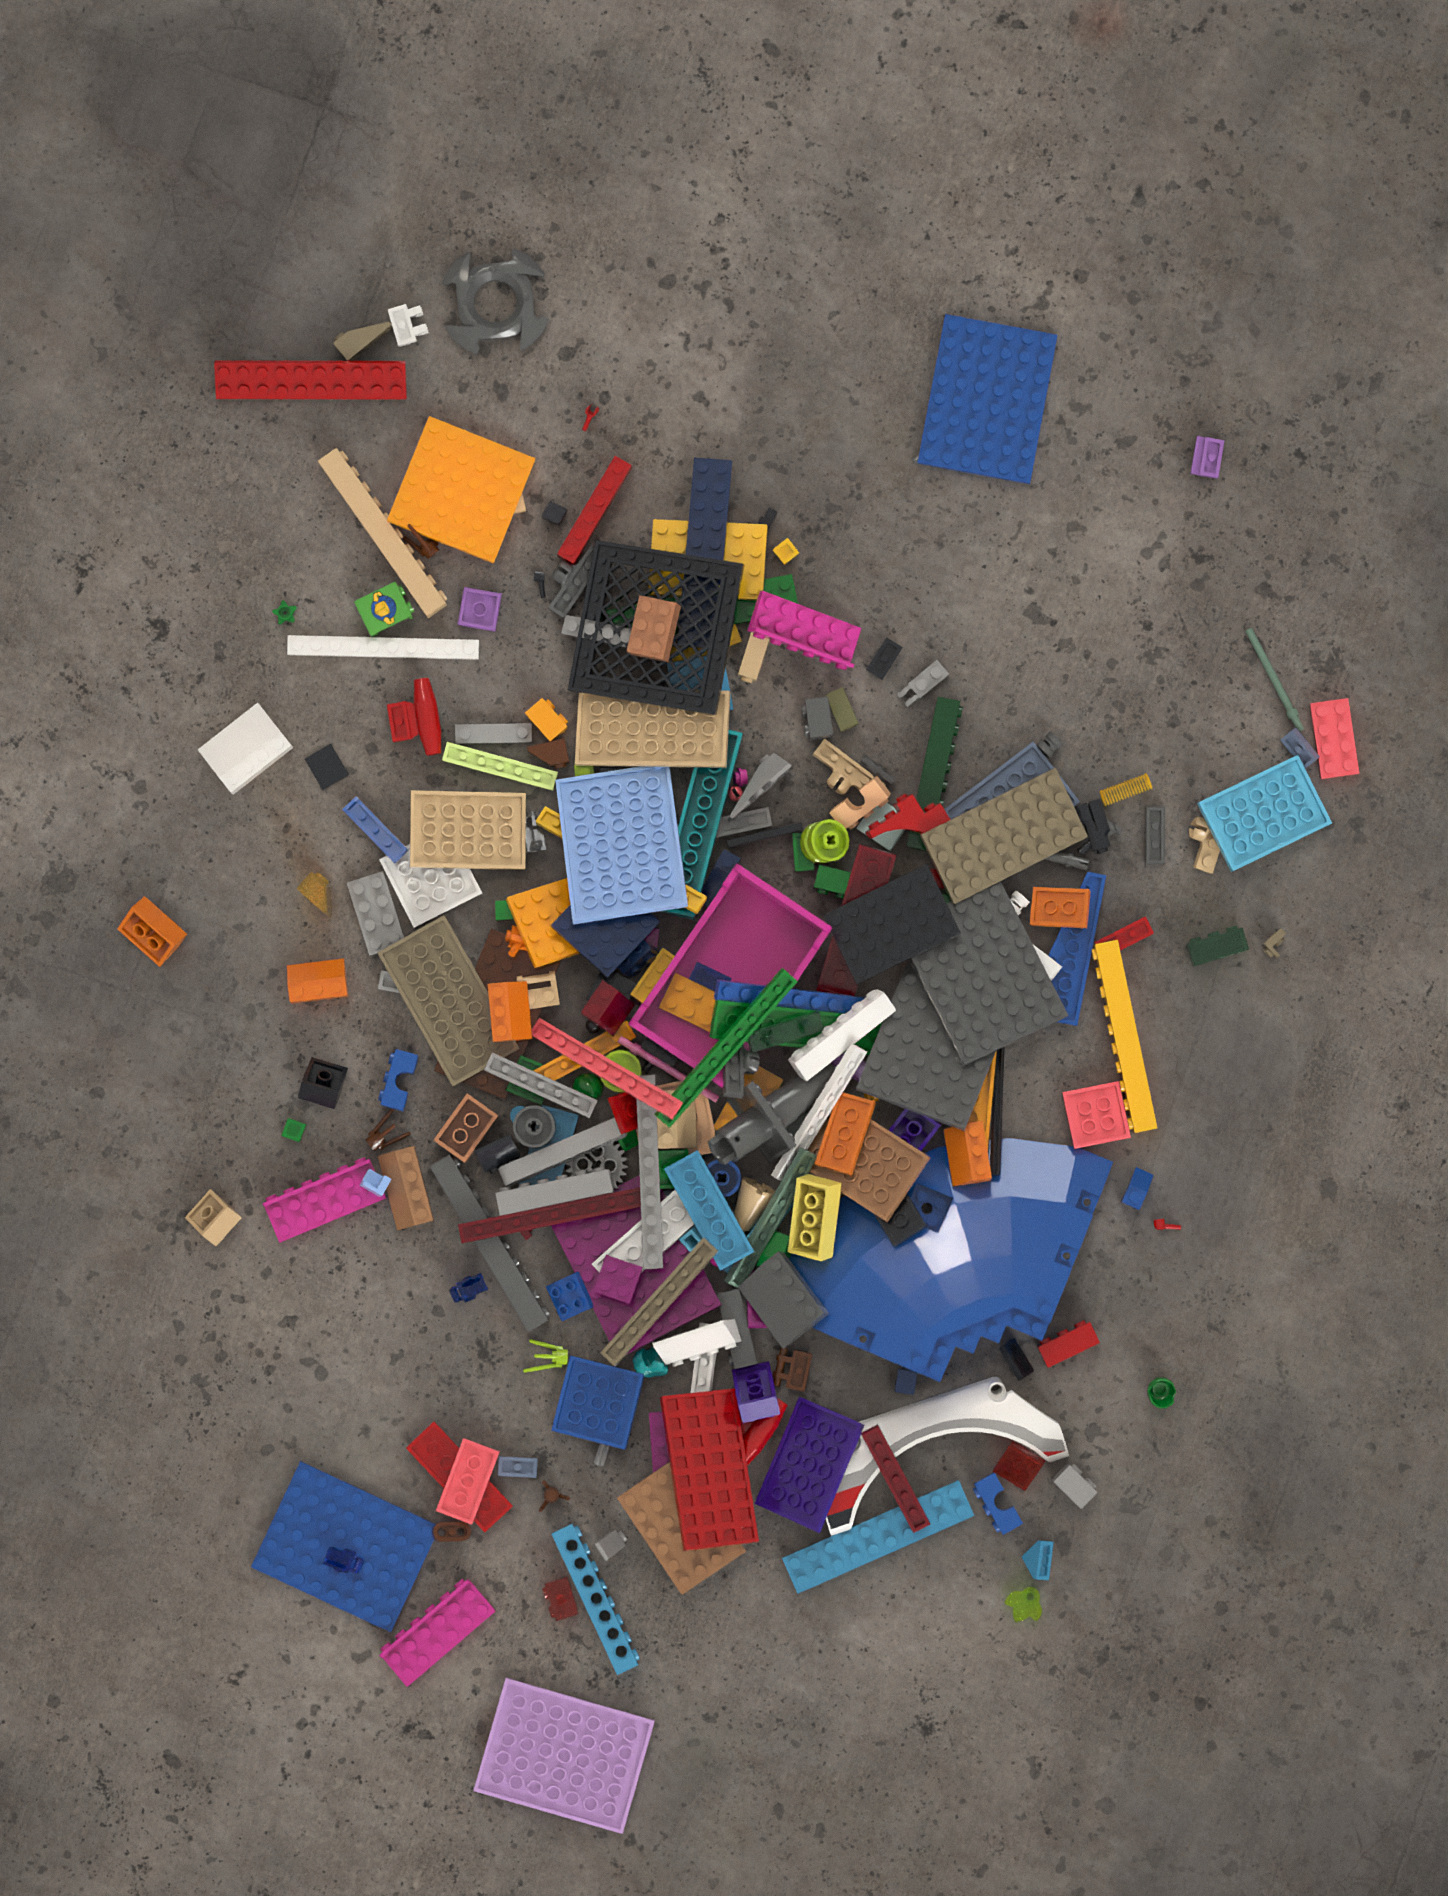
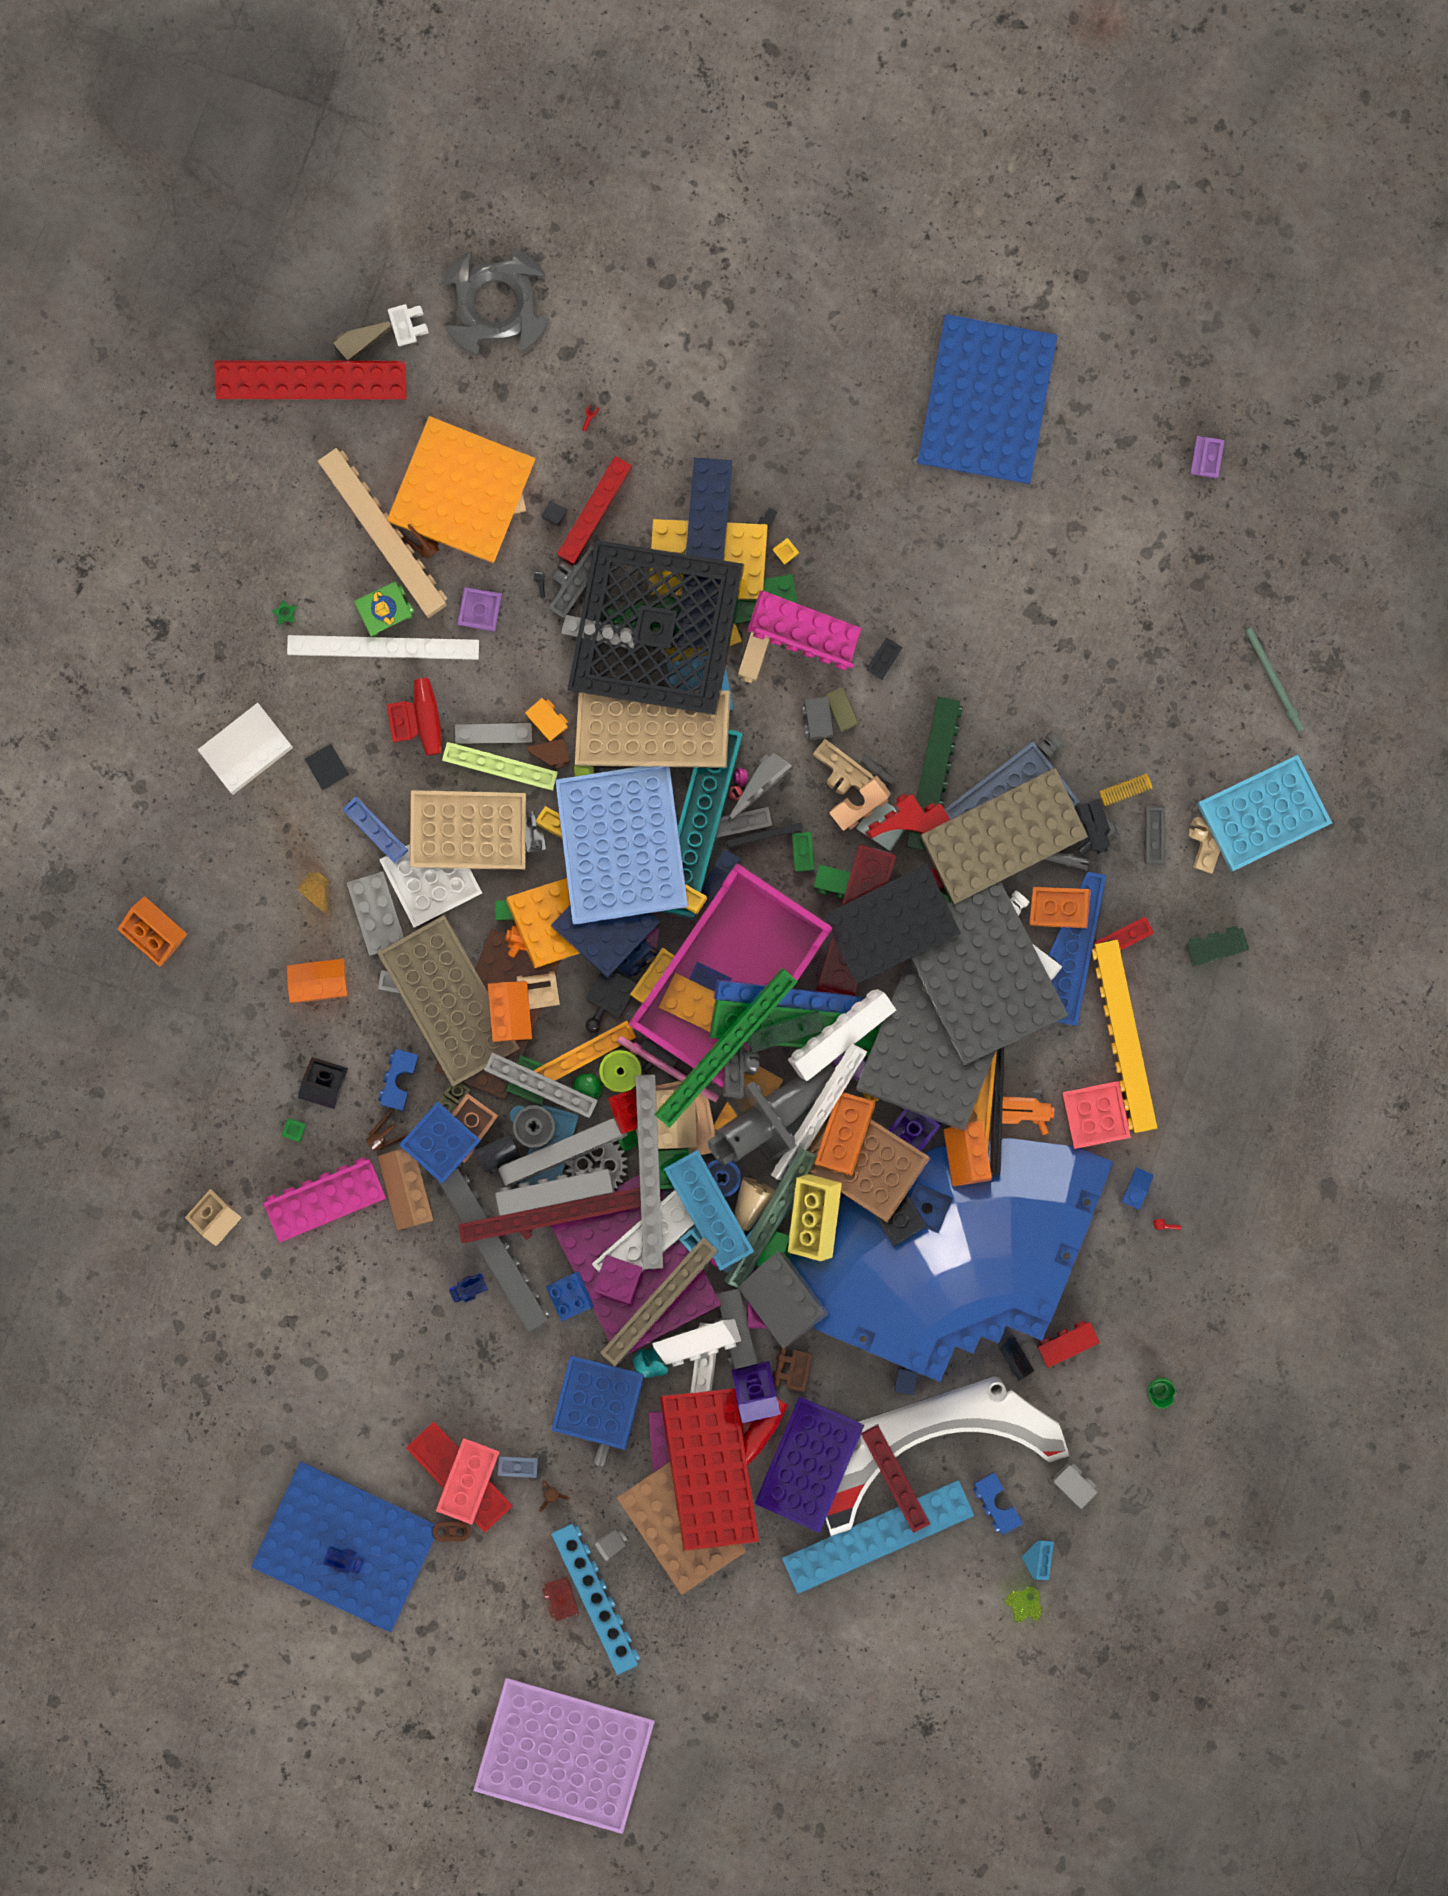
(375, 1182): light blue panel -> none
(437, 1631): dark pink bracket -> none
(440, 1142): none -> blue plate
(453, 1096): none -> olive slope
(559, 1356): lime plant -> none
(606, 1068): coral plate -> none
(607, 1008): dark red slope -> none
(653, 628): nougat brick -> none
(824, 841): lime wheel -> none
(924, 682): light grey hinge -> none
(1018, 1465): clear red plate -> none
(1030, 1108): none -> orange piece
(1275, 939): dark tan bracket -> none
(1299, 746): sand blue plate -> none
(1334, 738): coral plate -> none

